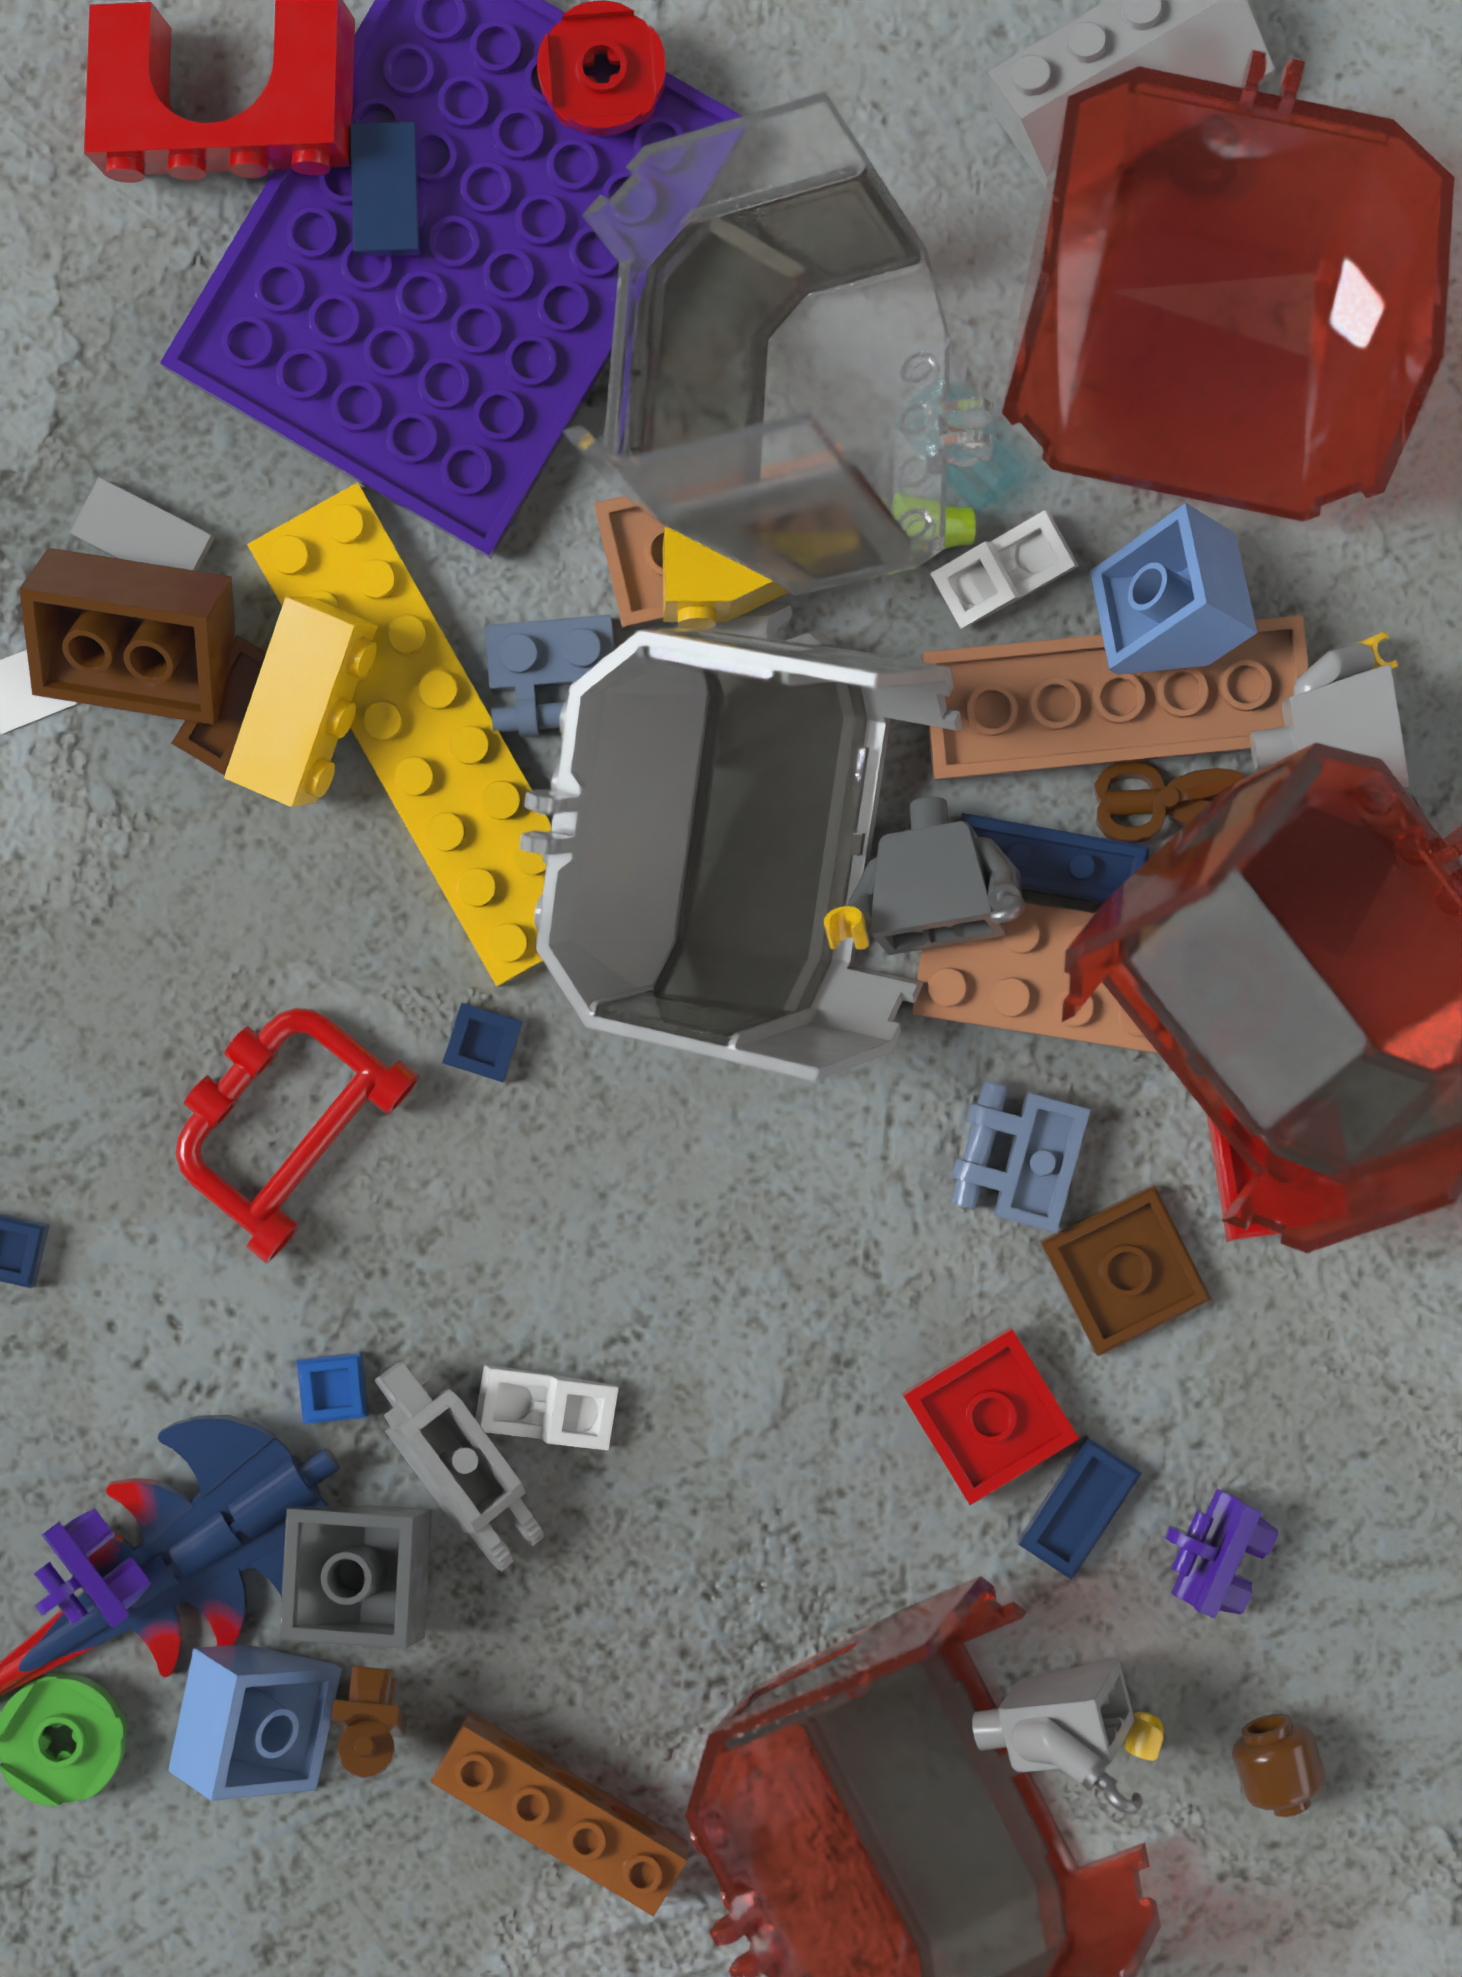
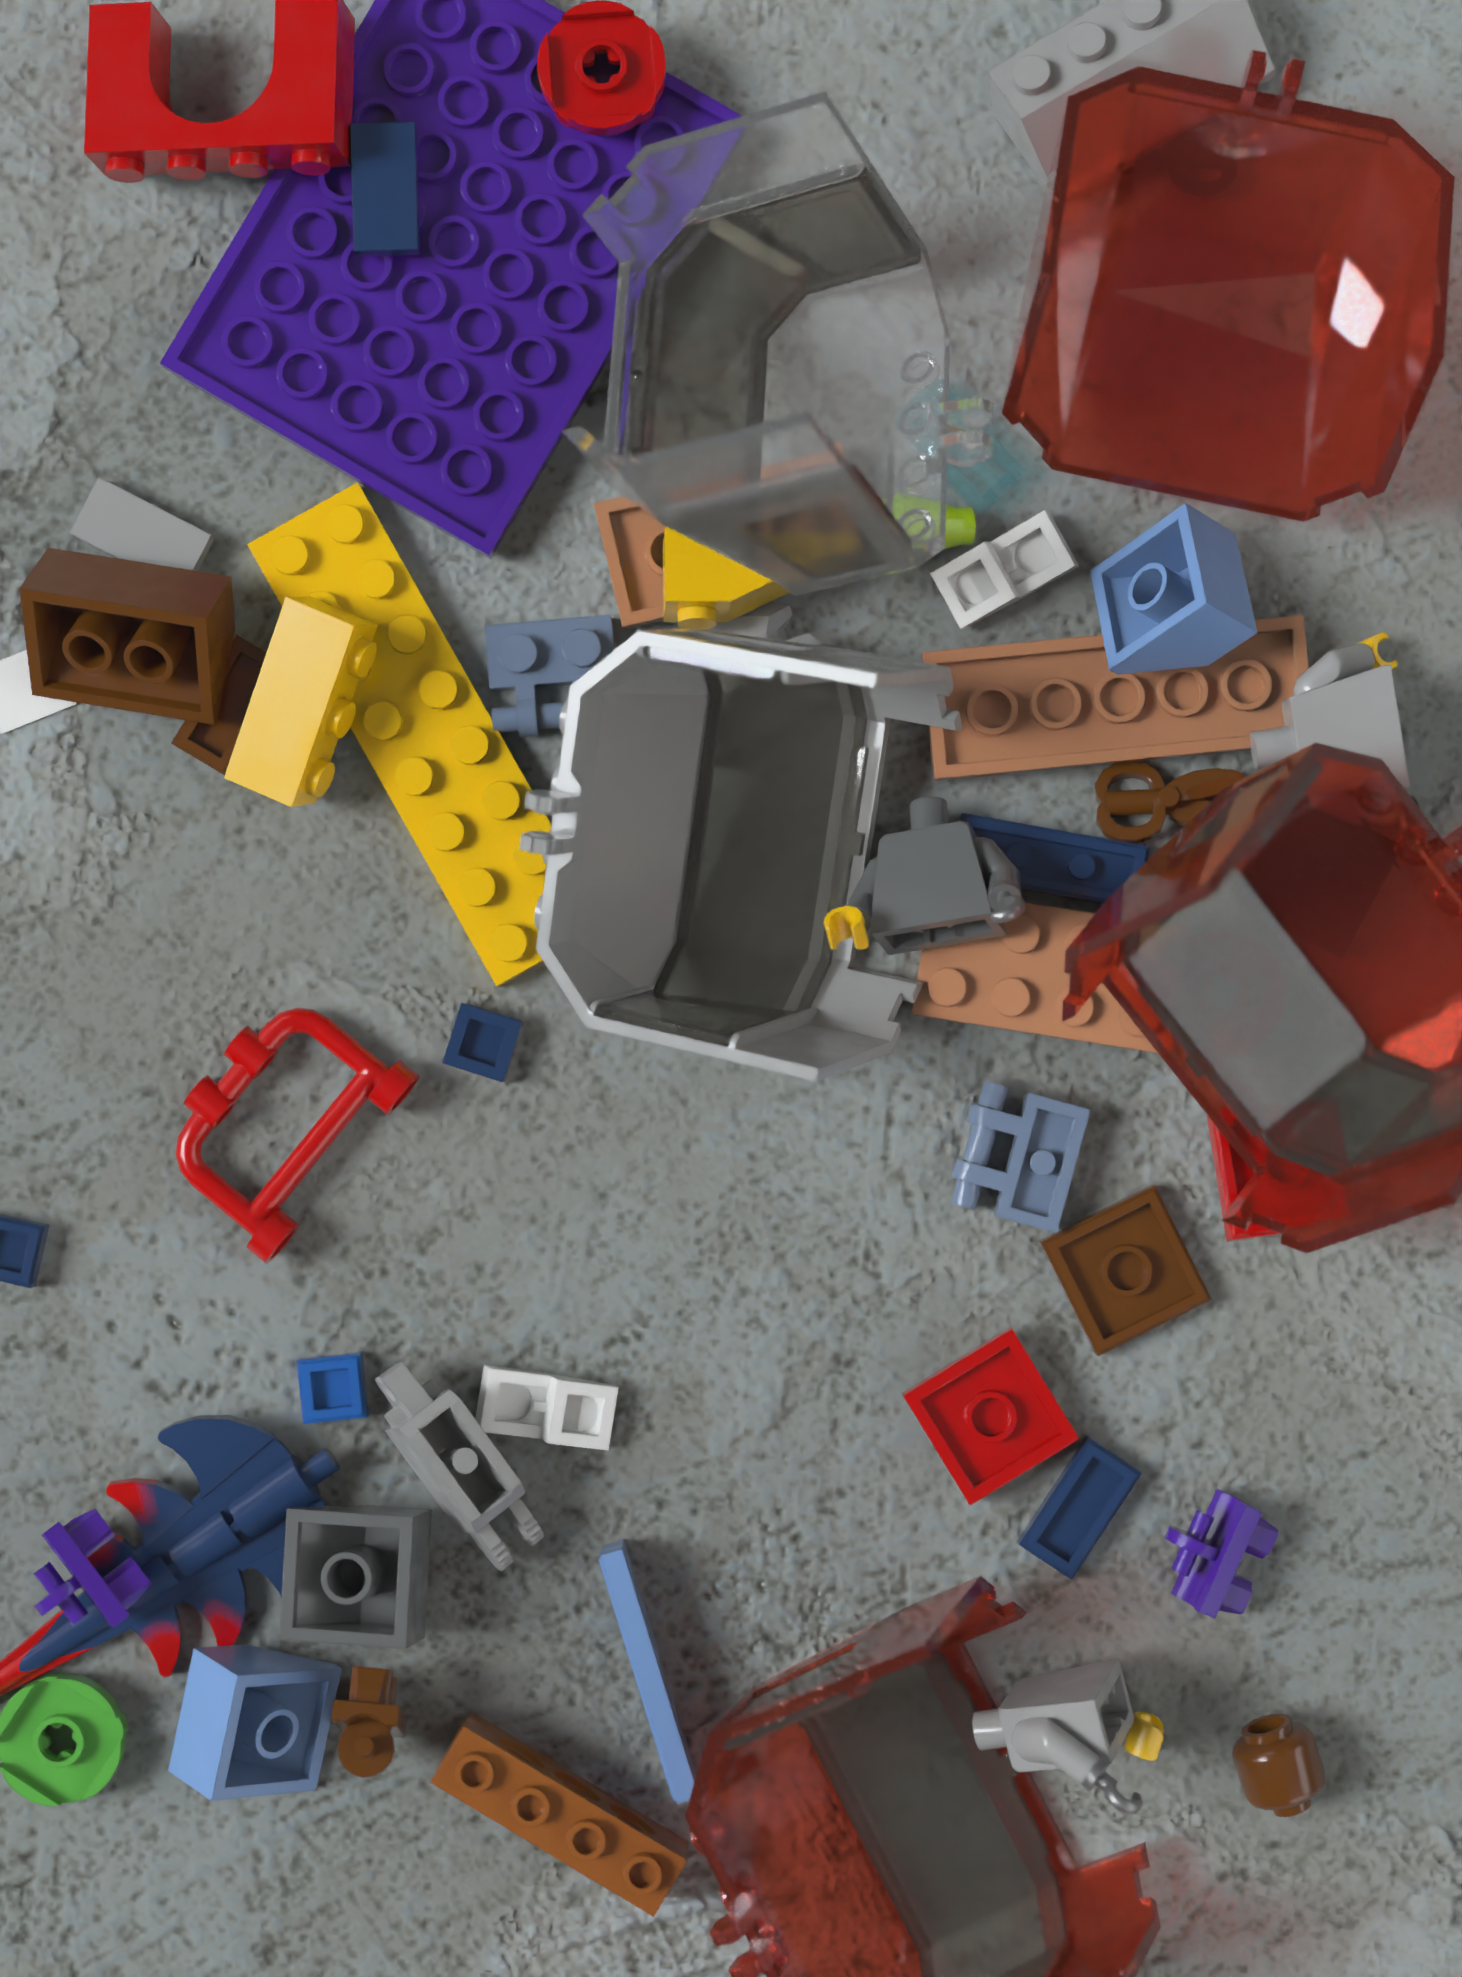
(648, 1670): none -> medium blue tile

